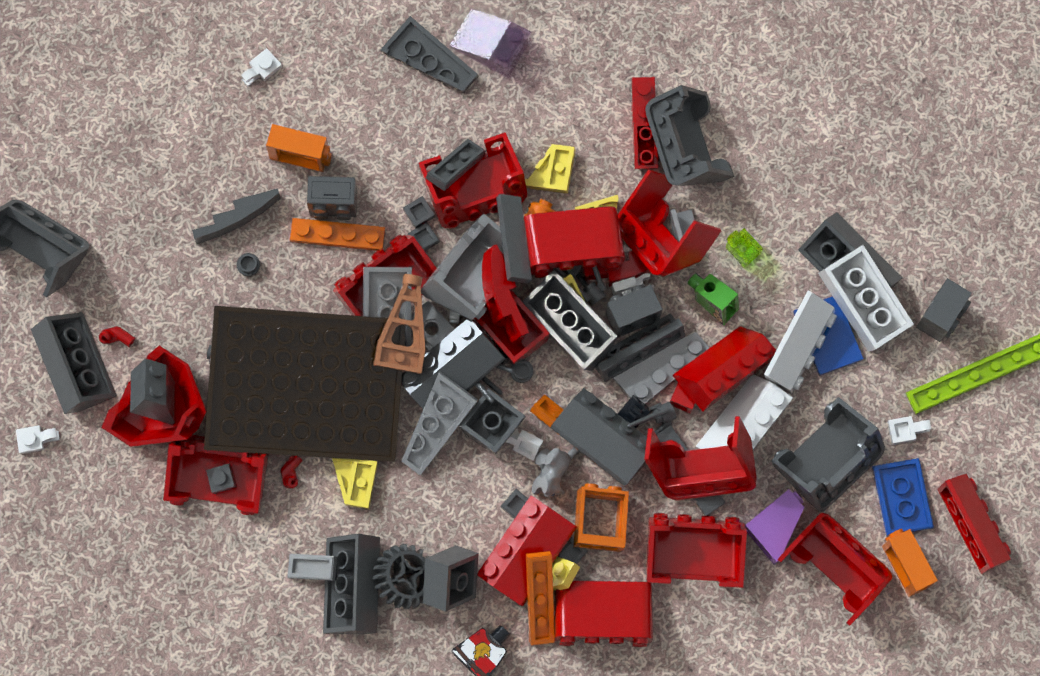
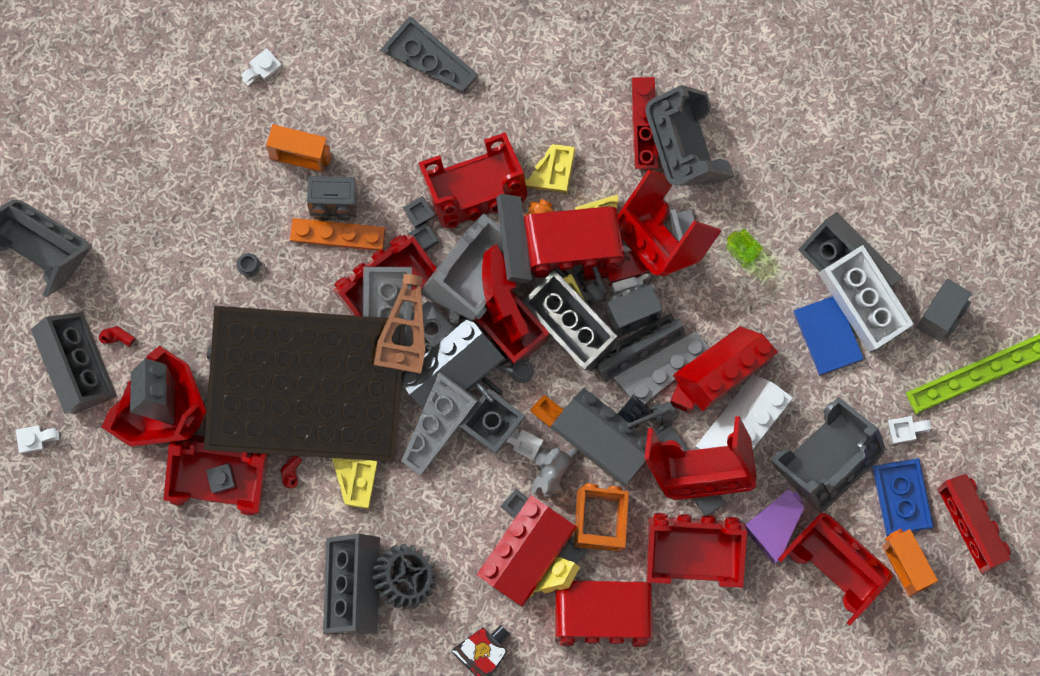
(245, 211): dark grey slope -> none
(312, 567): light grey tile -> none
(450, 578): dark grey brick -> none
(455, 164): dark grey tile -> none
(491, 41): clear purple slope -> none
(540, 598): orange plate -> none
(715, 297): bright green torso -> none
(800, 343): white slope -> none

